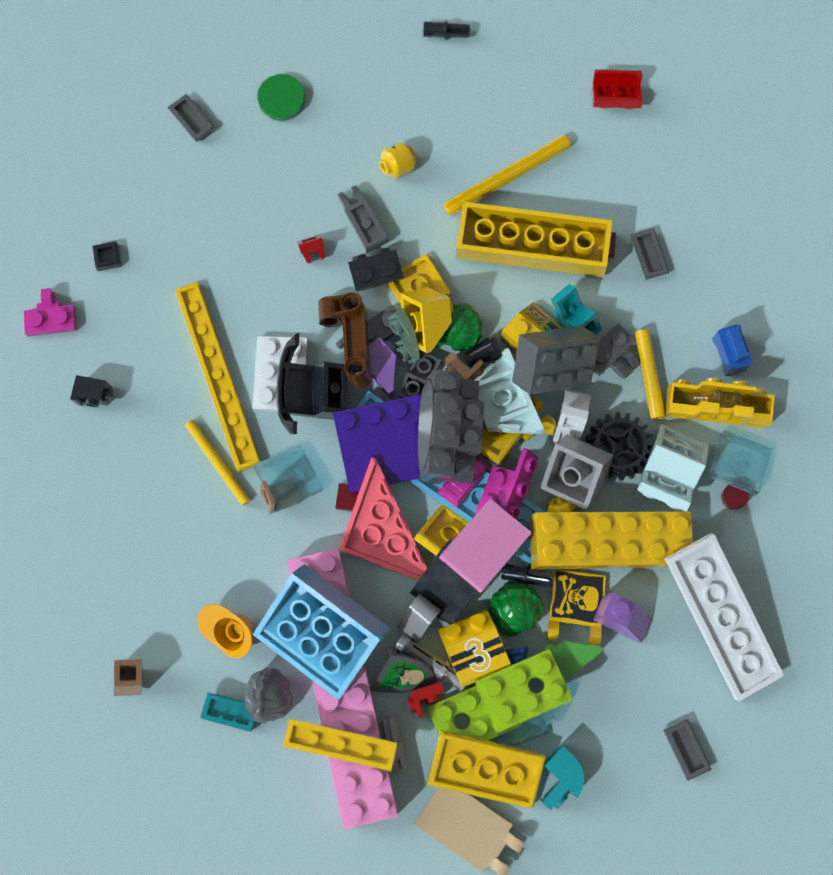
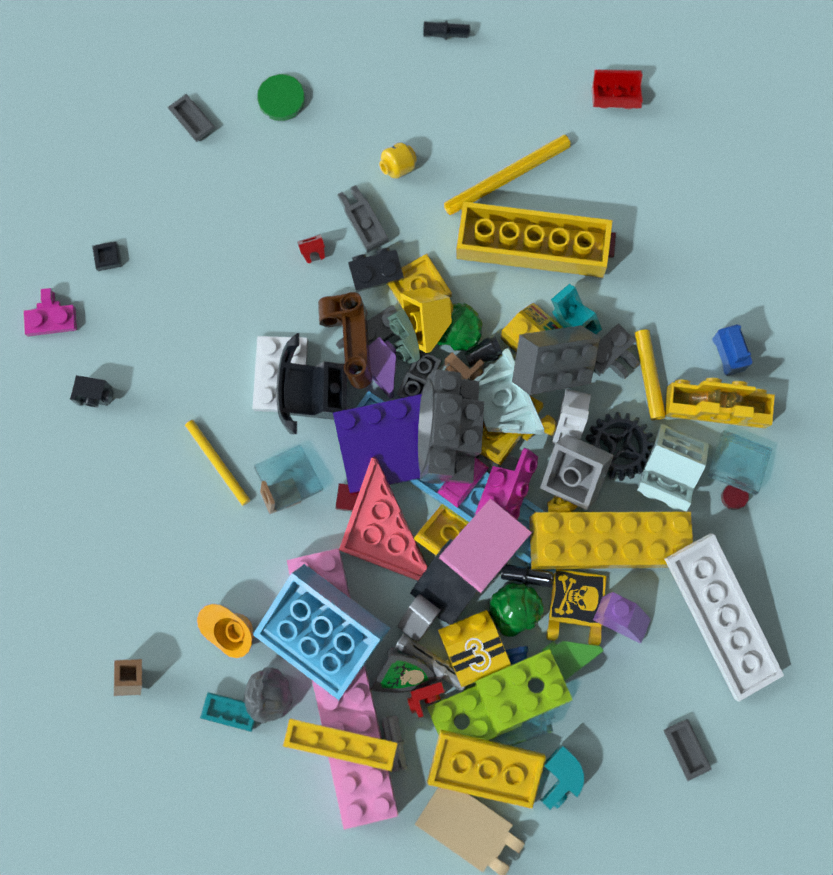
(218, 377): yellow tile -> none
(649, 254): dark grey tile -> none

